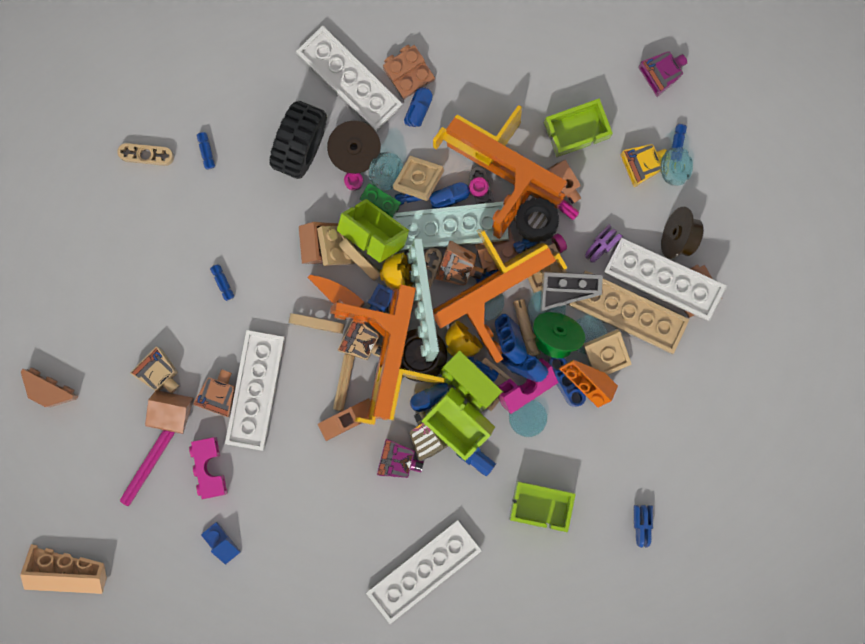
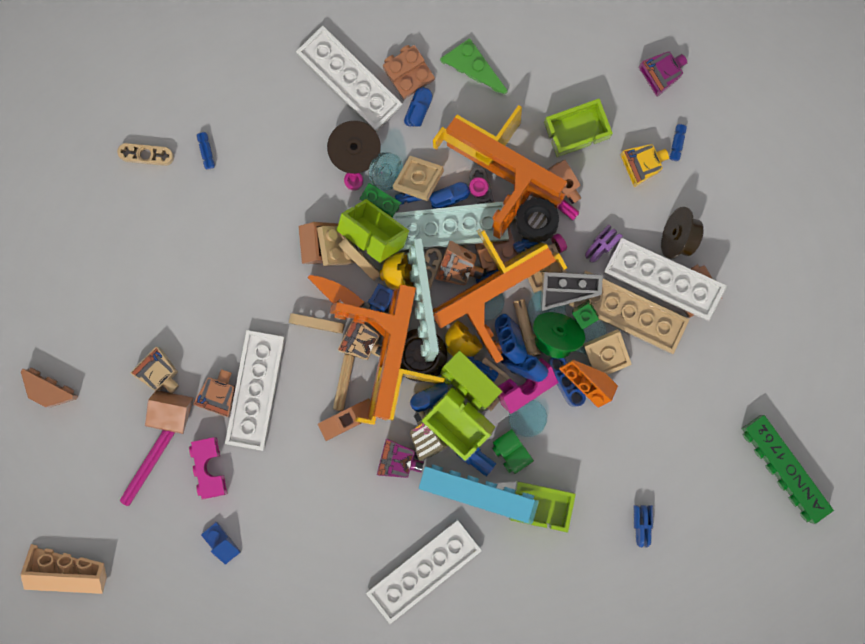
(222, 282): blue axle -> none
(298, 139): black tyre -> none
(469, 61): none -> bright green wing
(479, 495): none -> medium azure brick
(512, 451): none -> green brick
(585, 314): none -> green brick
(676, 166): clear light blue tile -> none
(787, 469): none -> green brick

